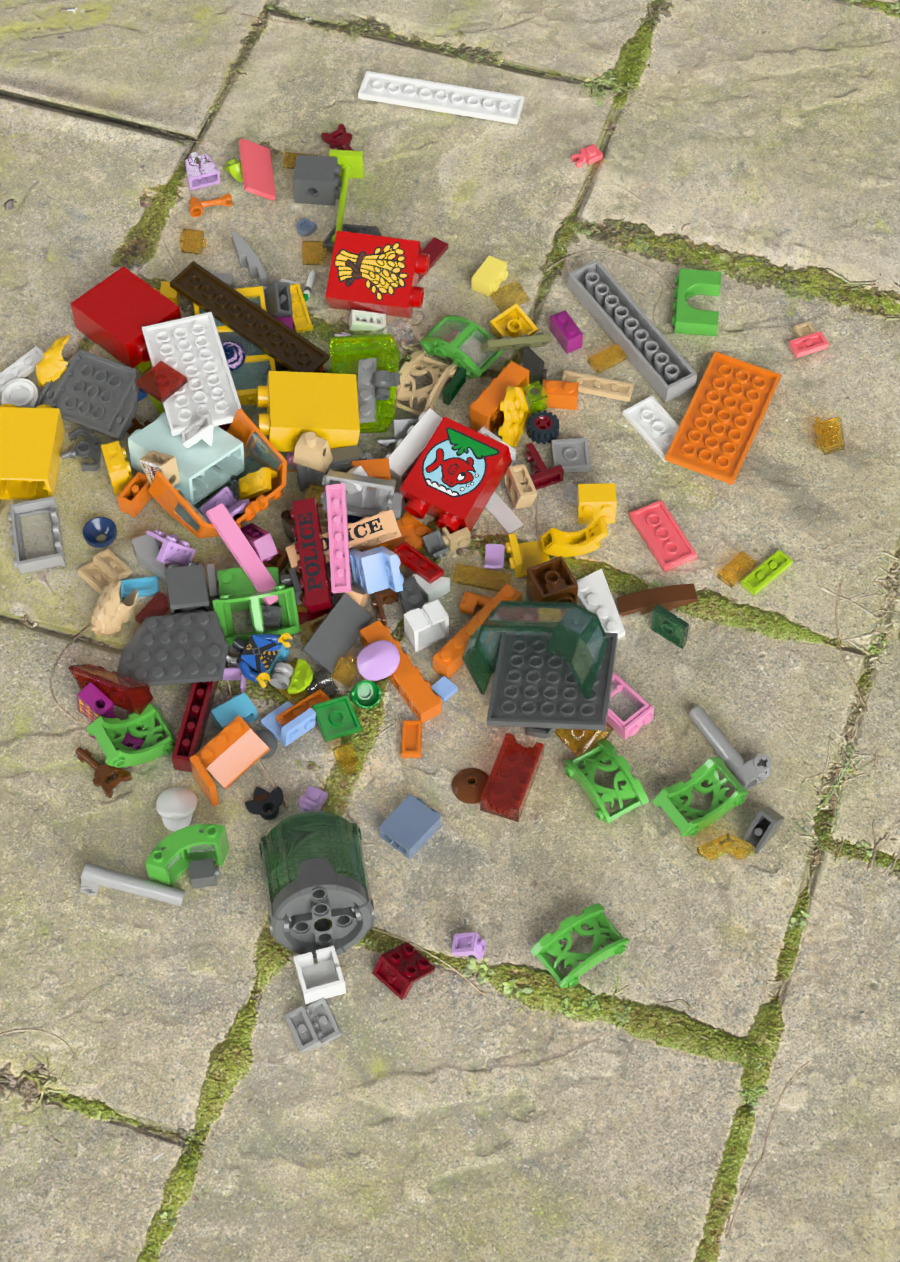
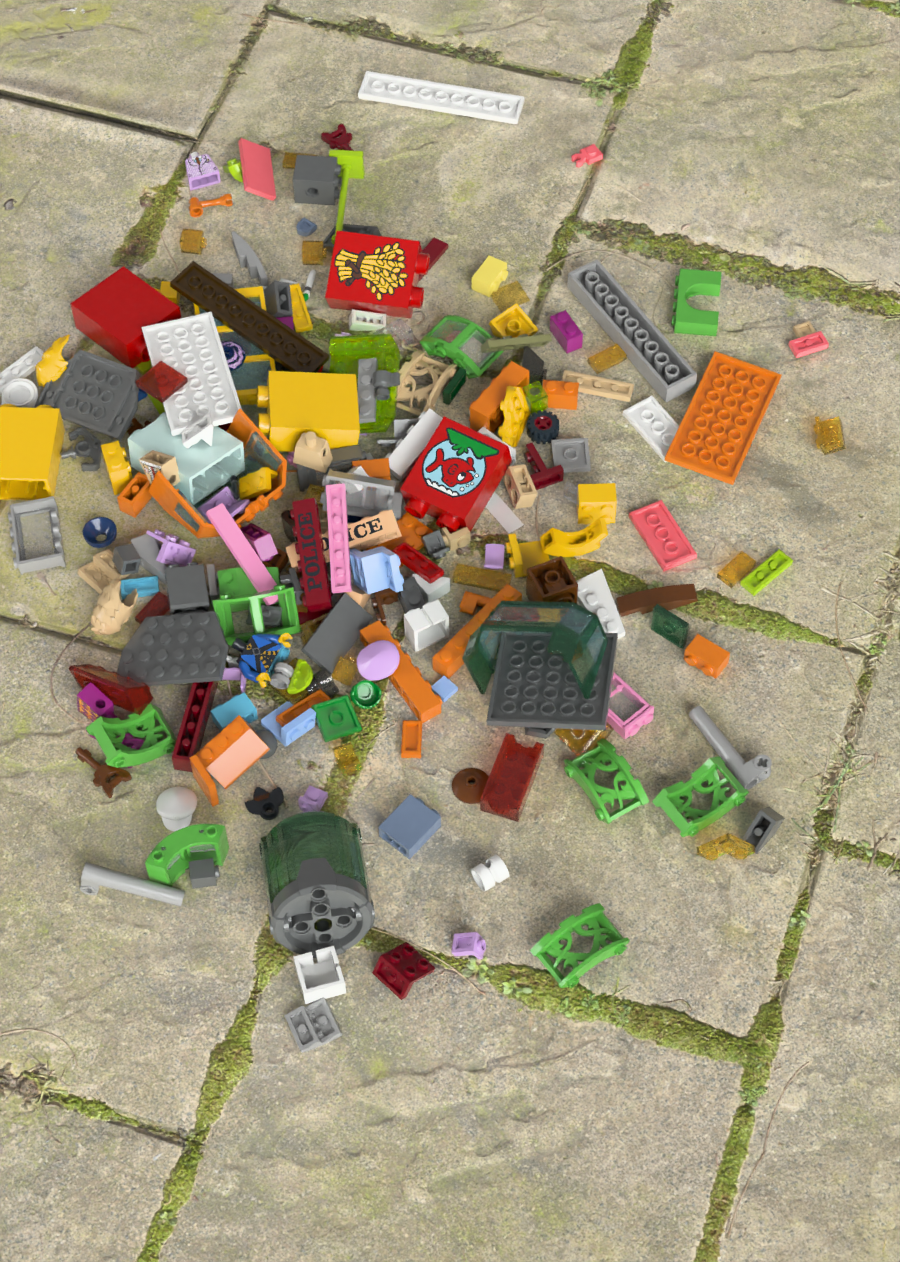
(126, 559): none -> dark grey brick
(491, 872): none -> white wheel
(706, 656): none -> orange brick

